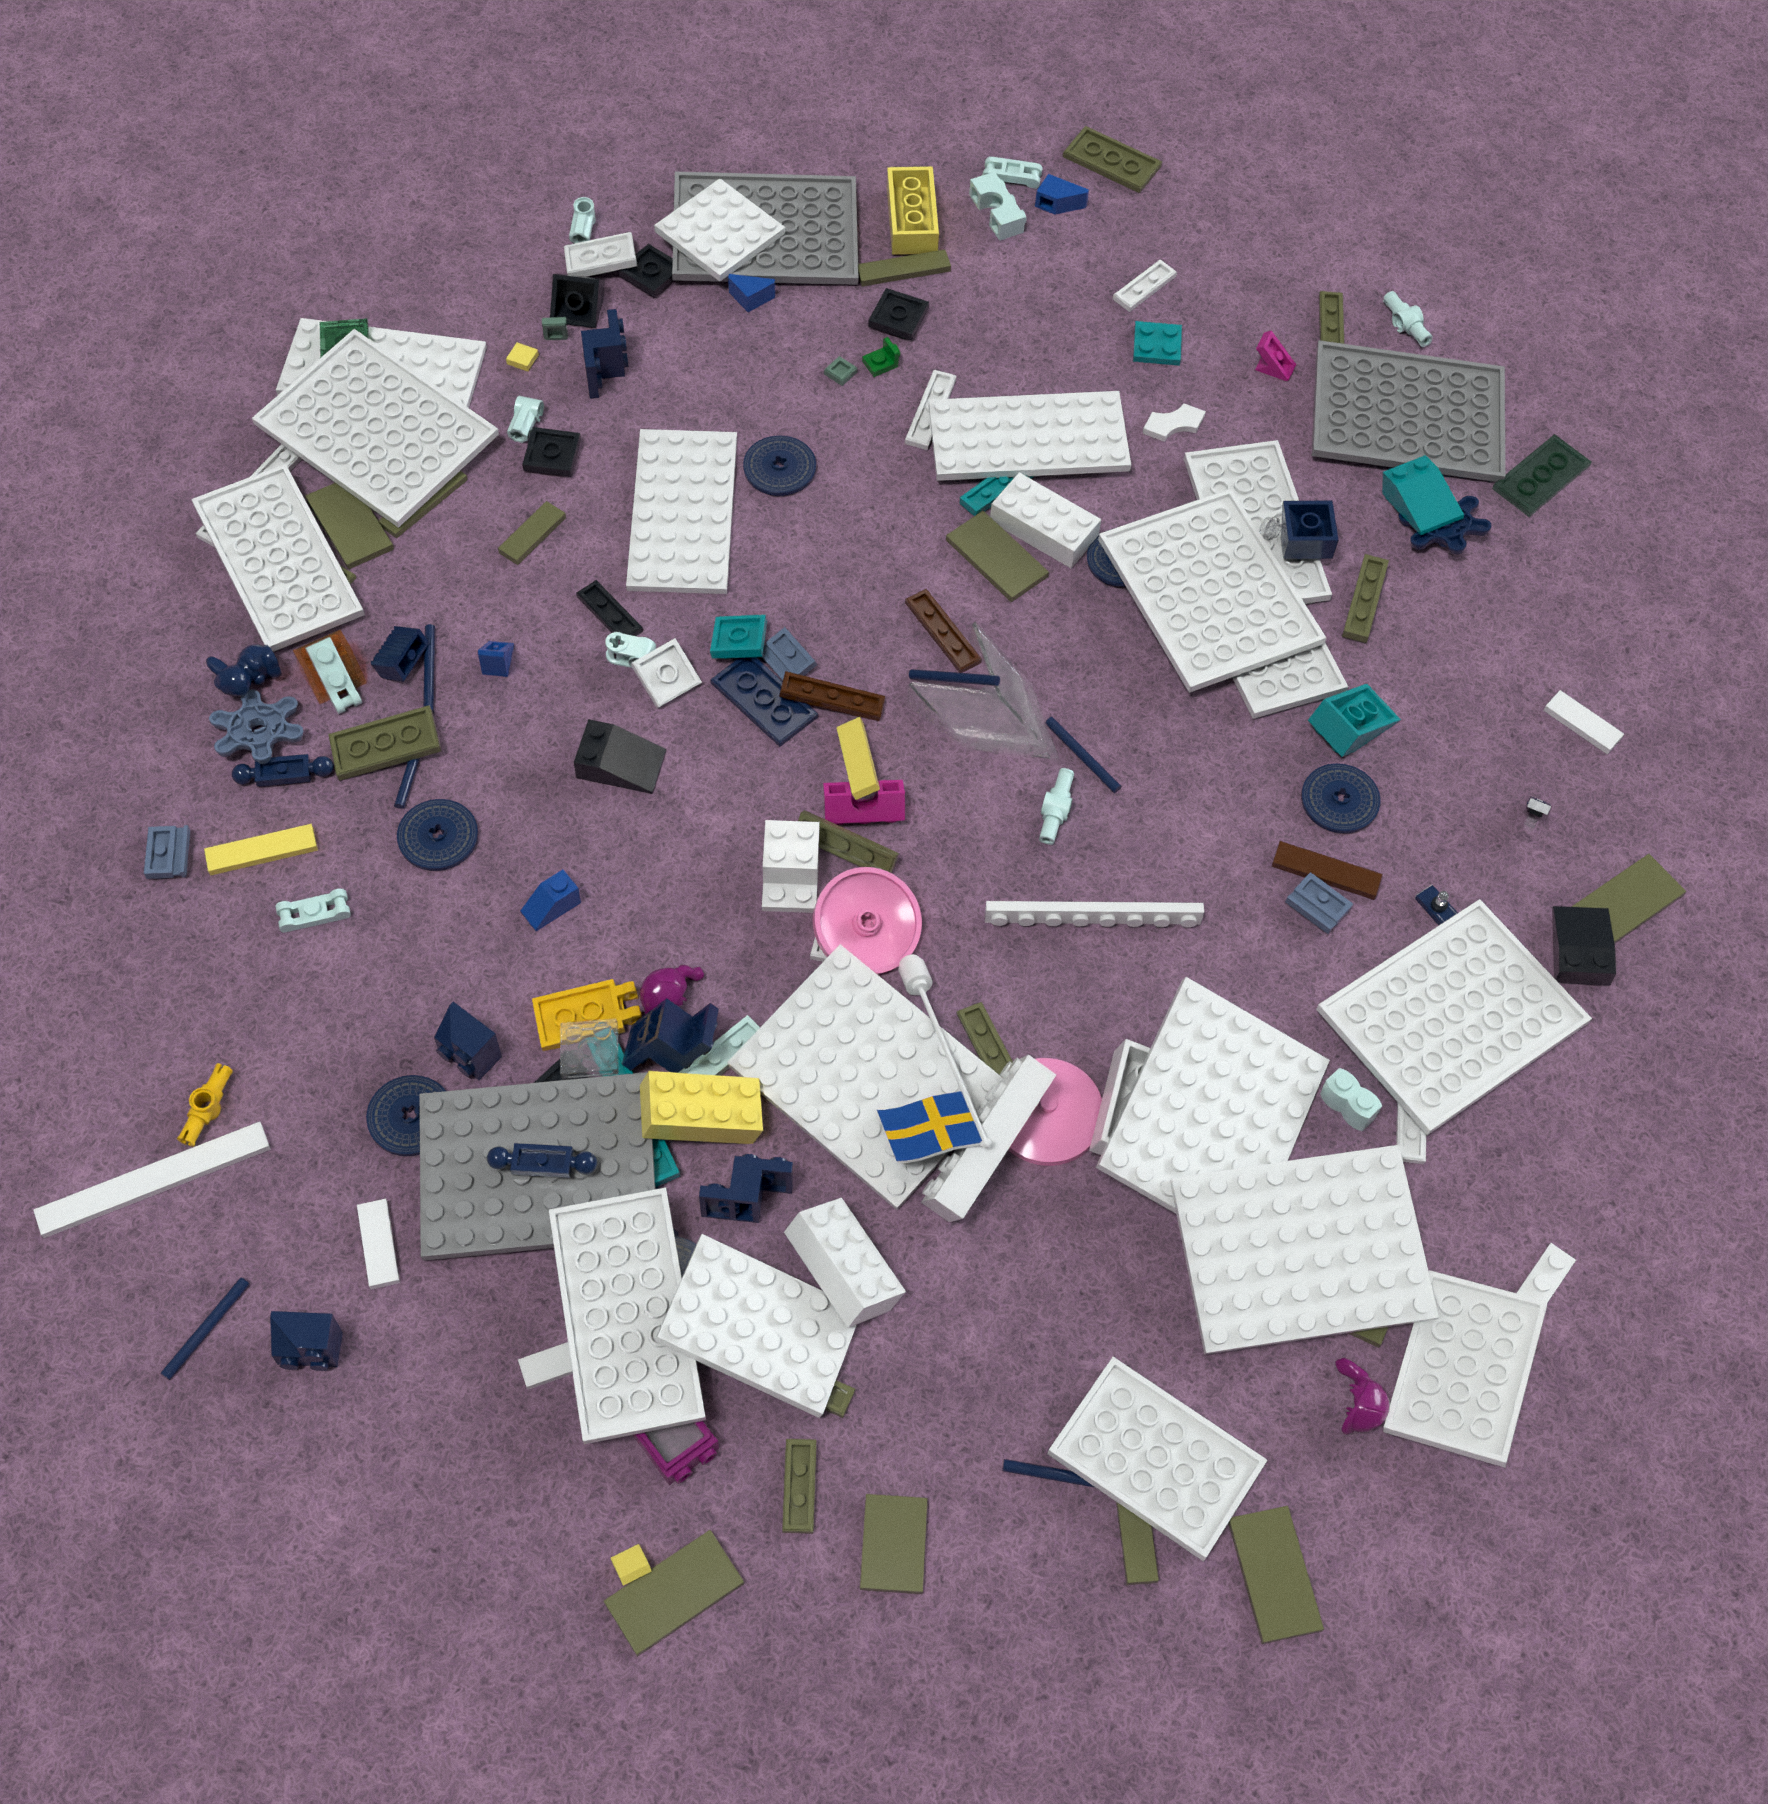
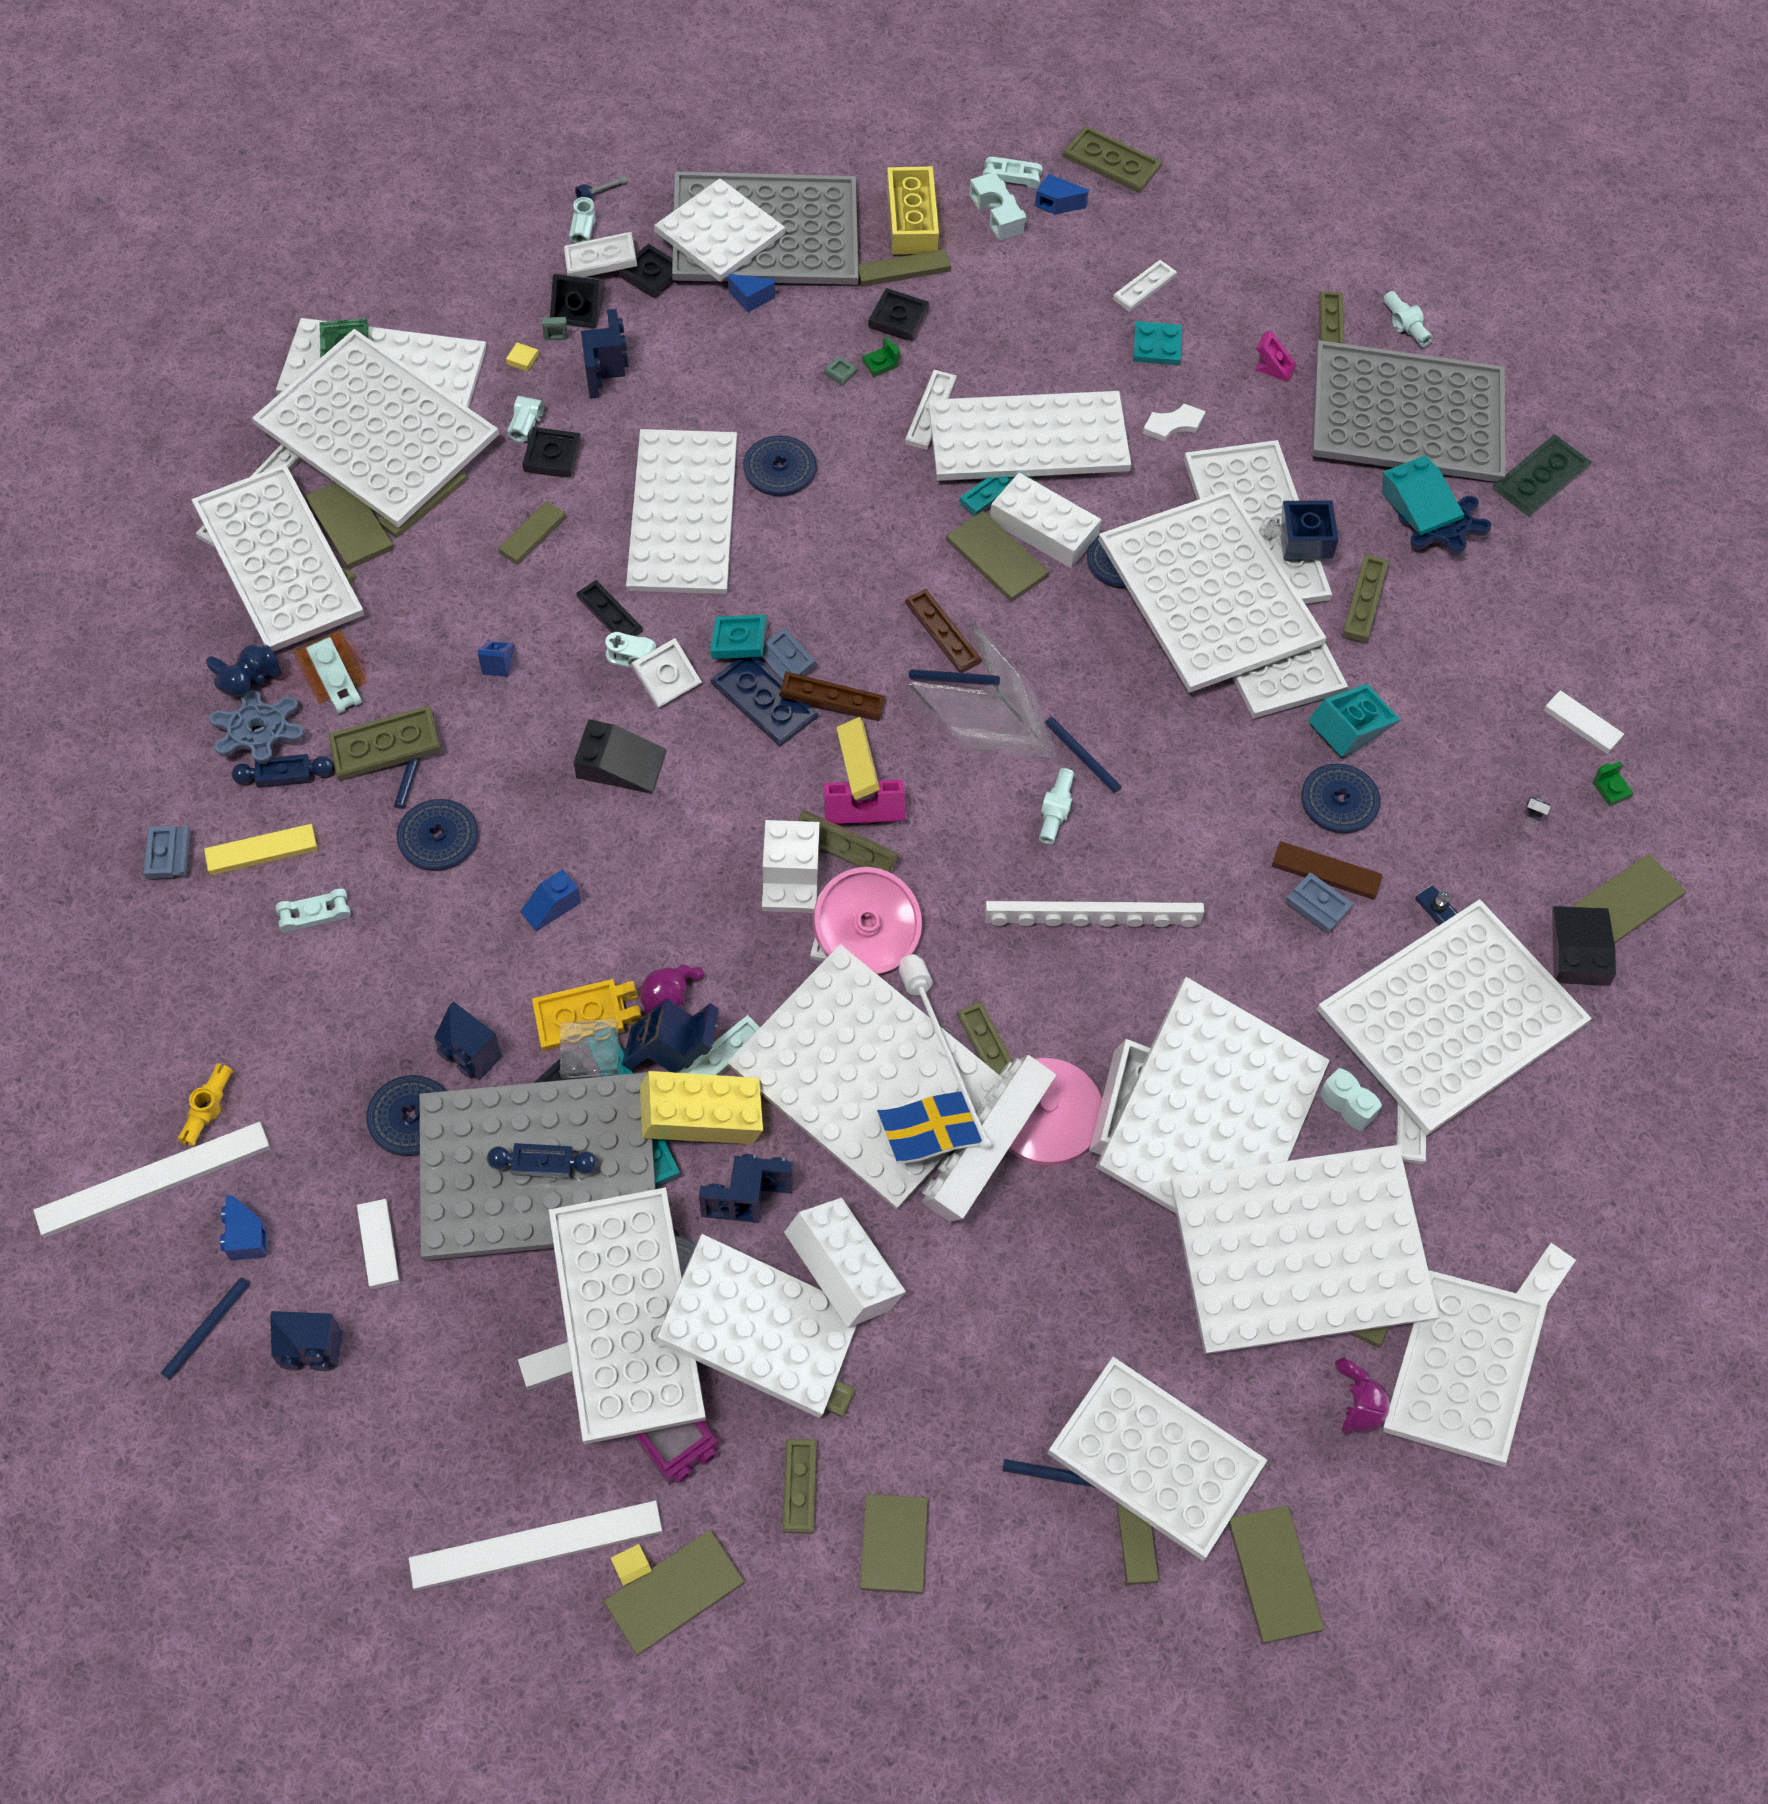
(244, 1232): none -> blue slope
(399, 653): dark blue brick -> none
(429, 659): dark blue bar -> none
(534, 1545): none -> white tile
(587, 191): none -> hinge
(1611, 784): none -> green bracket

